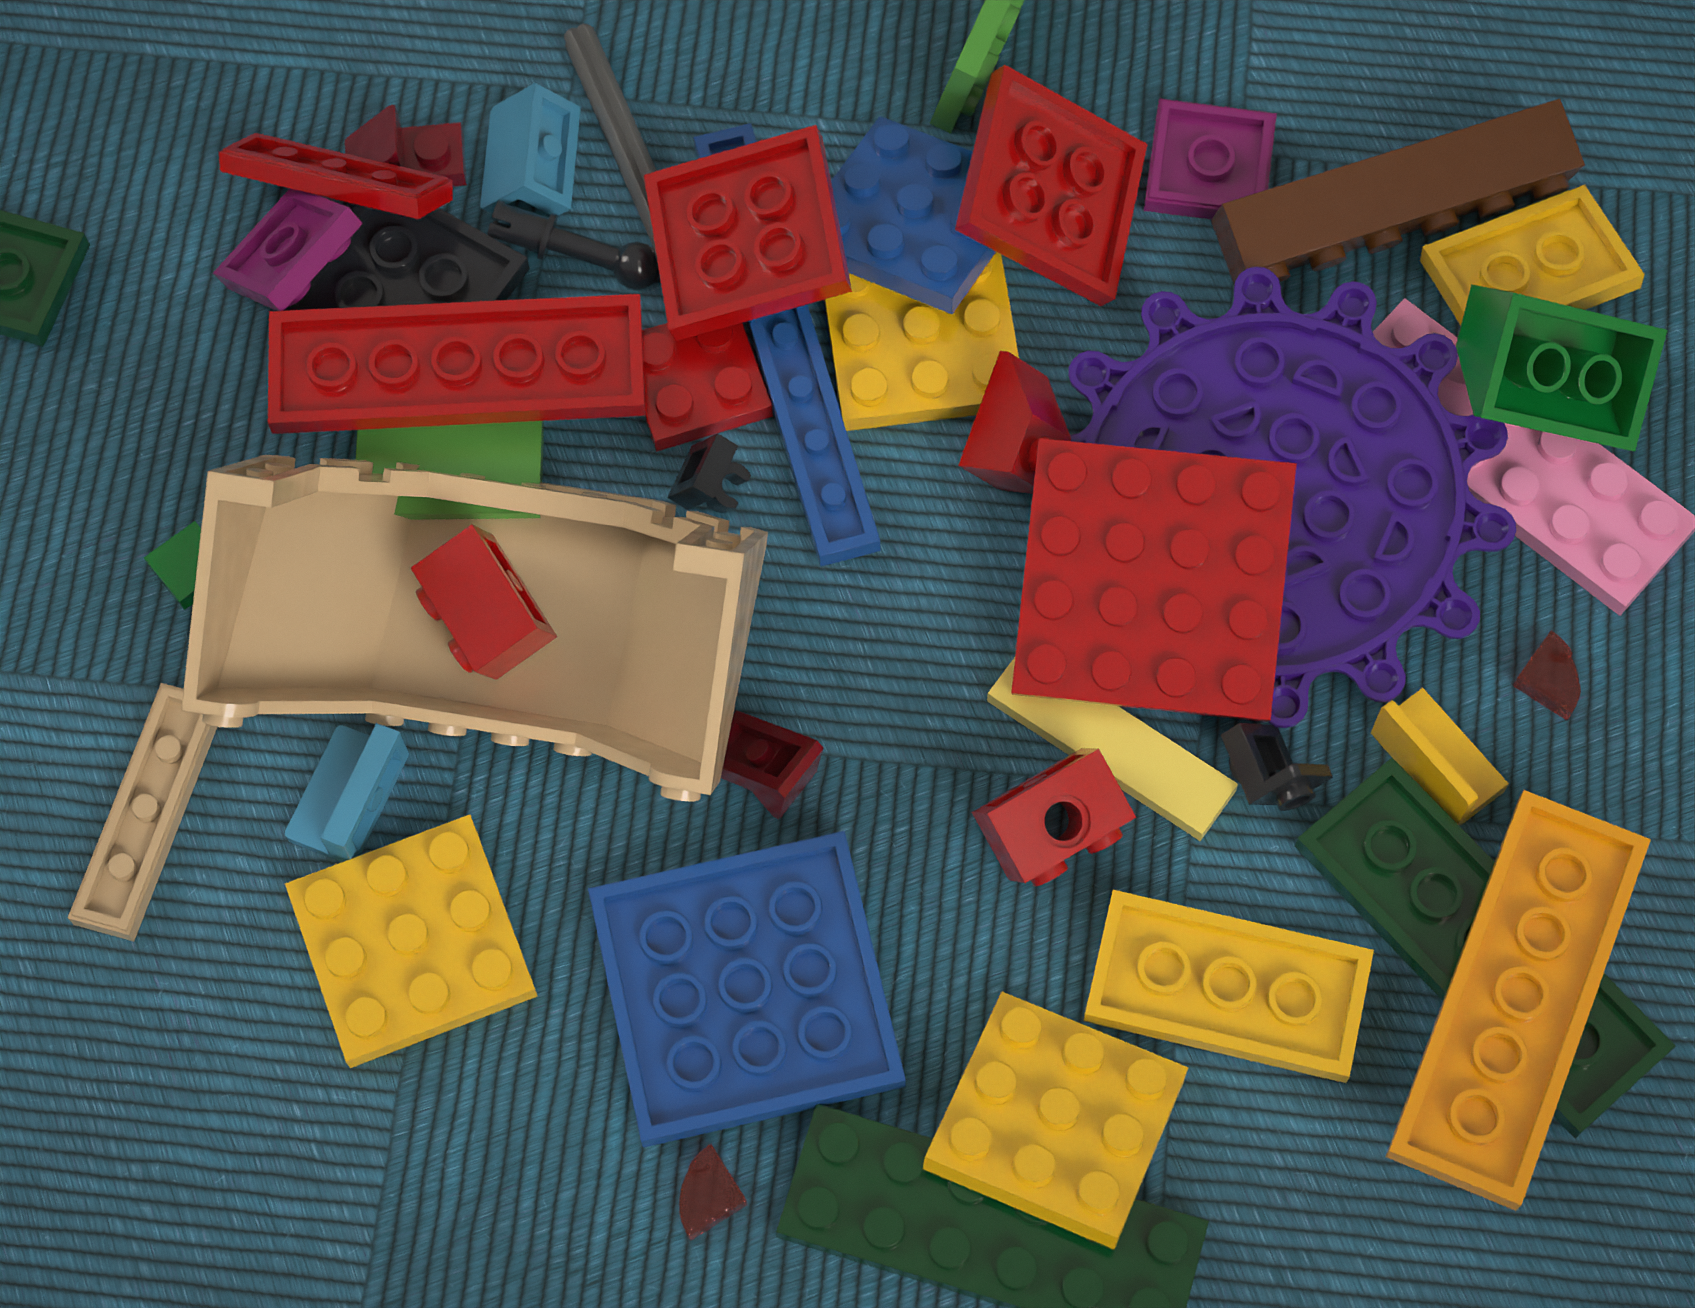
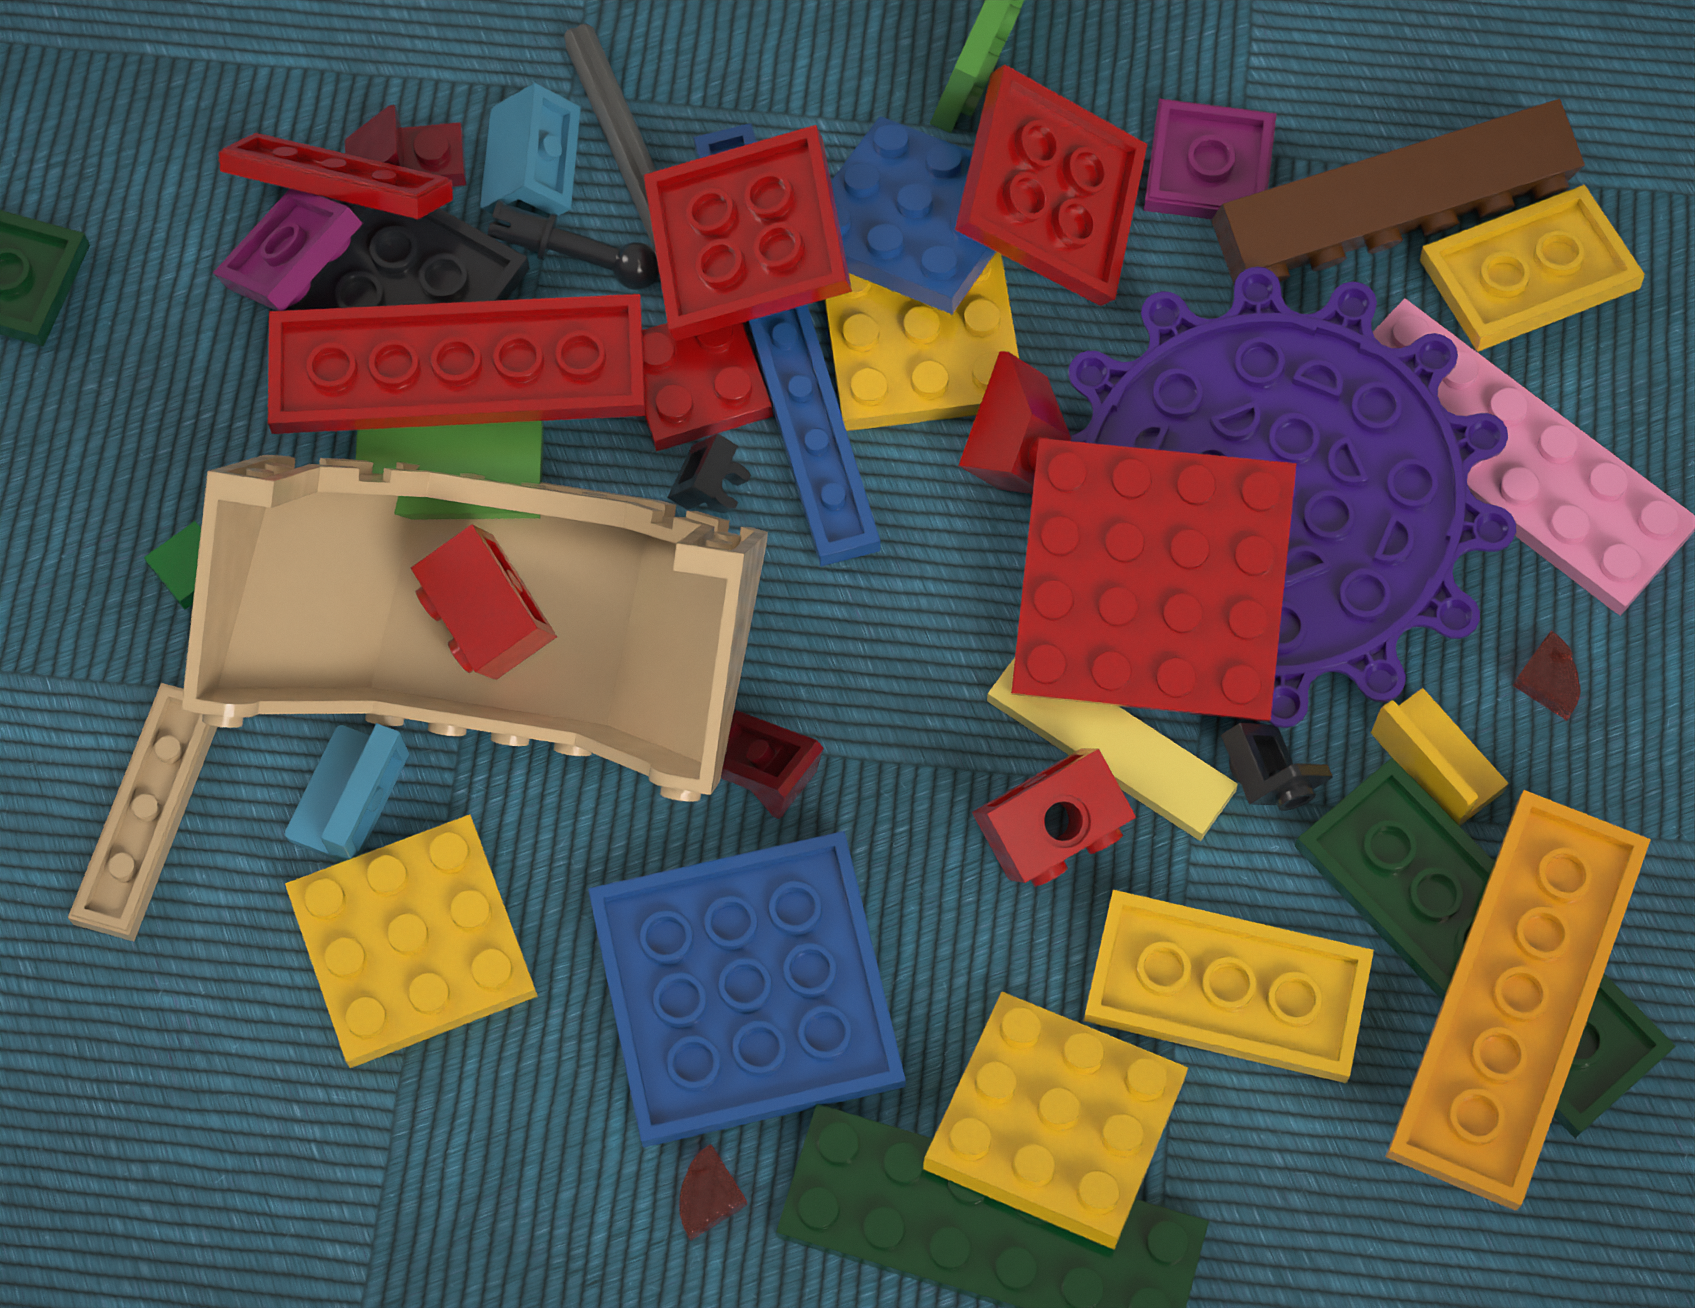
(1557, 367): green slope -> none

